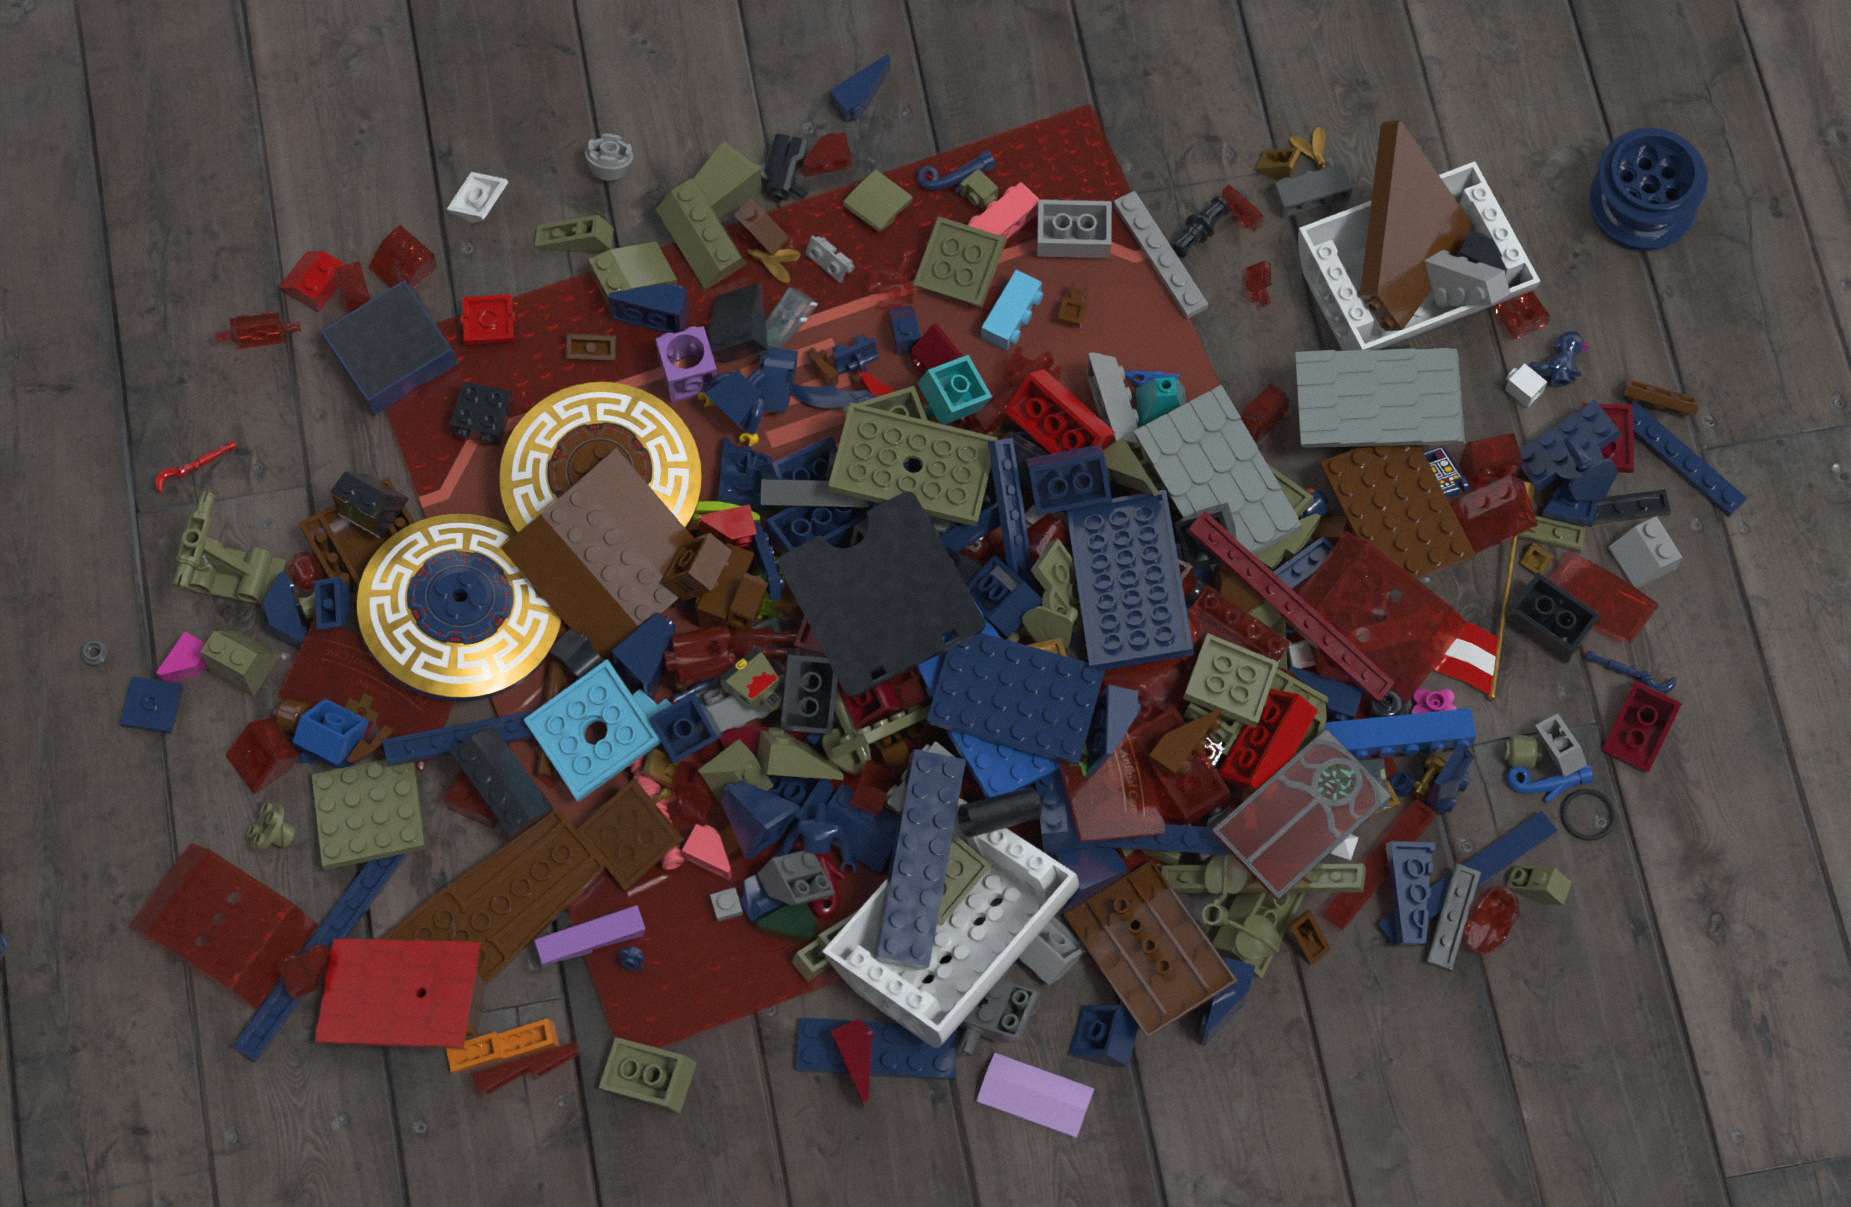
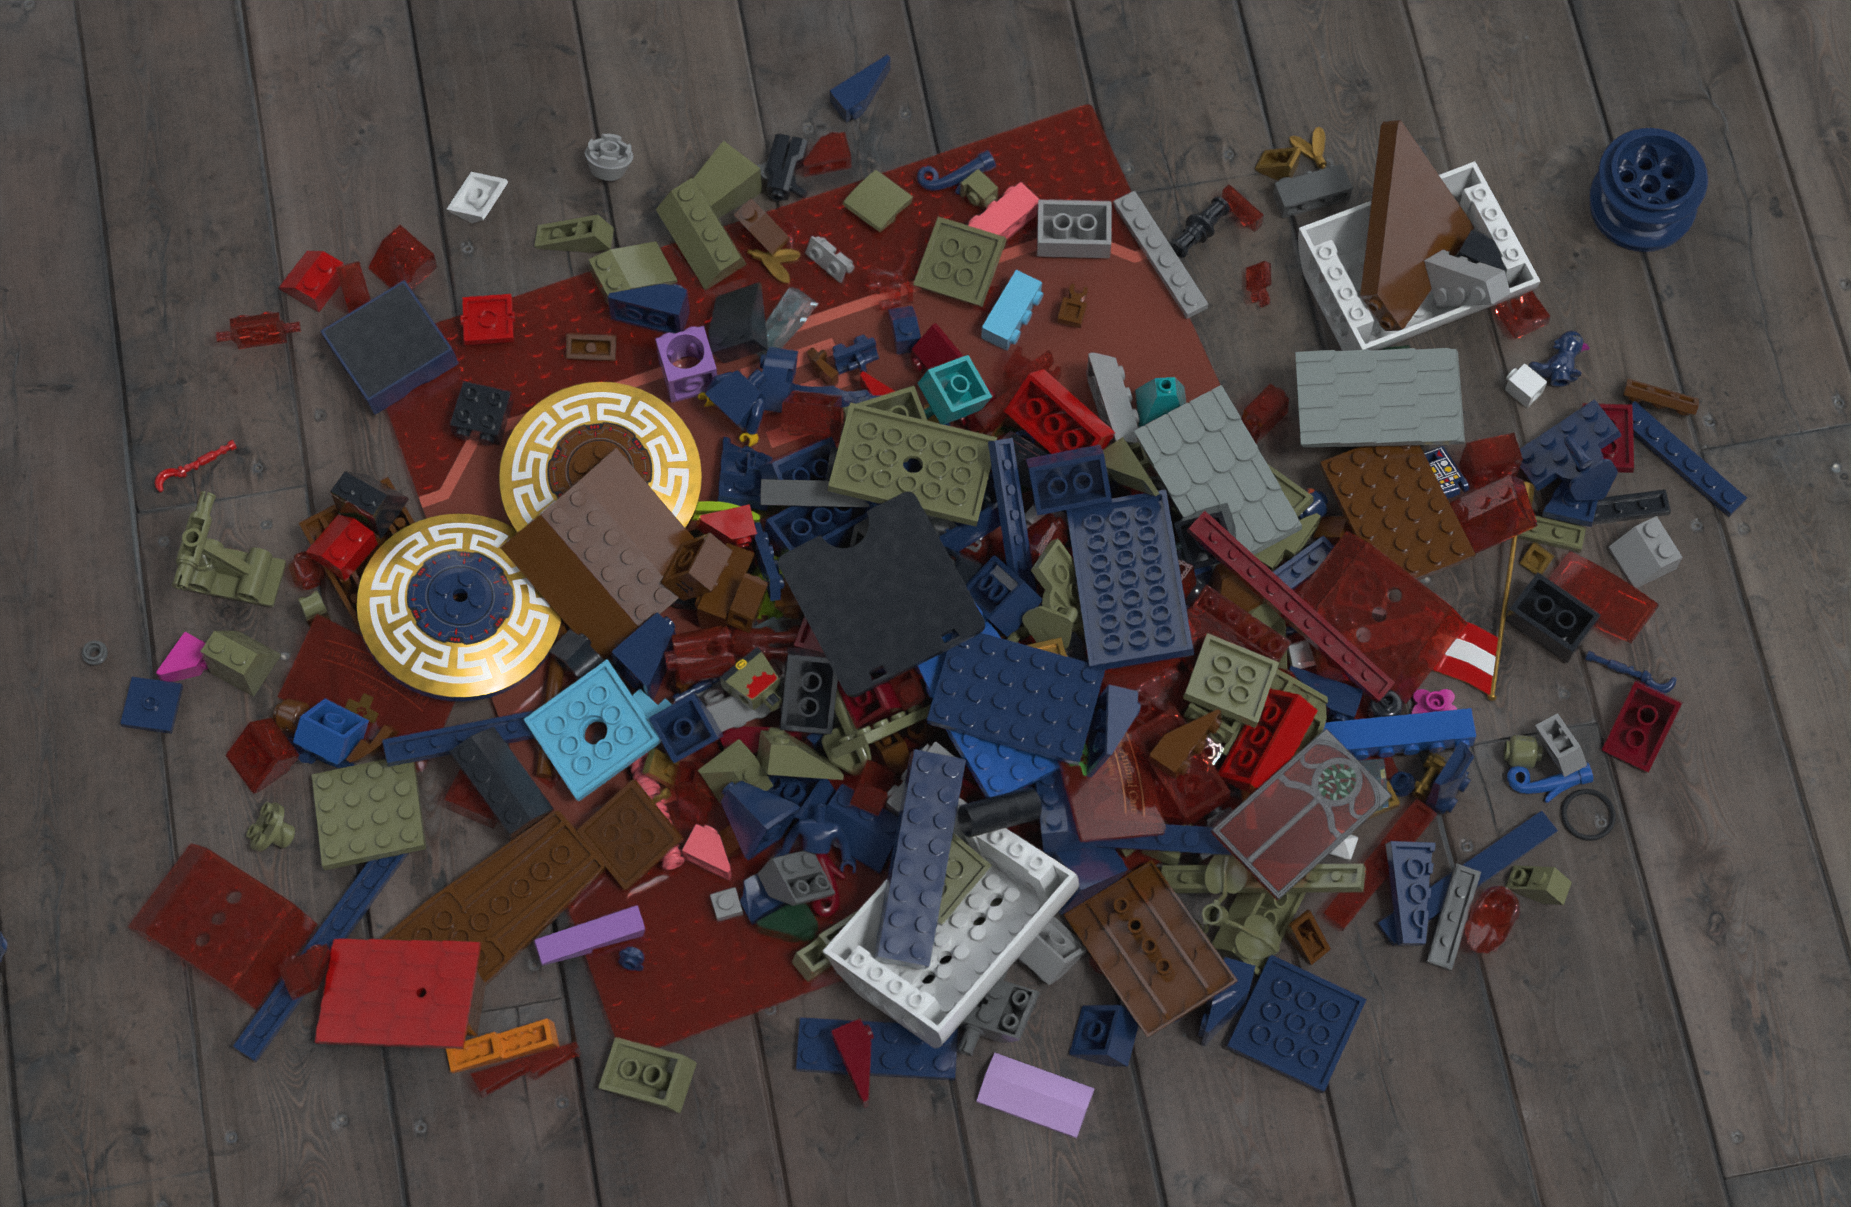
(283, 614): dark blue slope -> none
(331, 603): dark blue slope -> none
(343, 546): none -> red slope
(811, 414): none -> clear red brick
(1147, 376): blue hand -> none
(1296, 1024): none -> dark blue plate

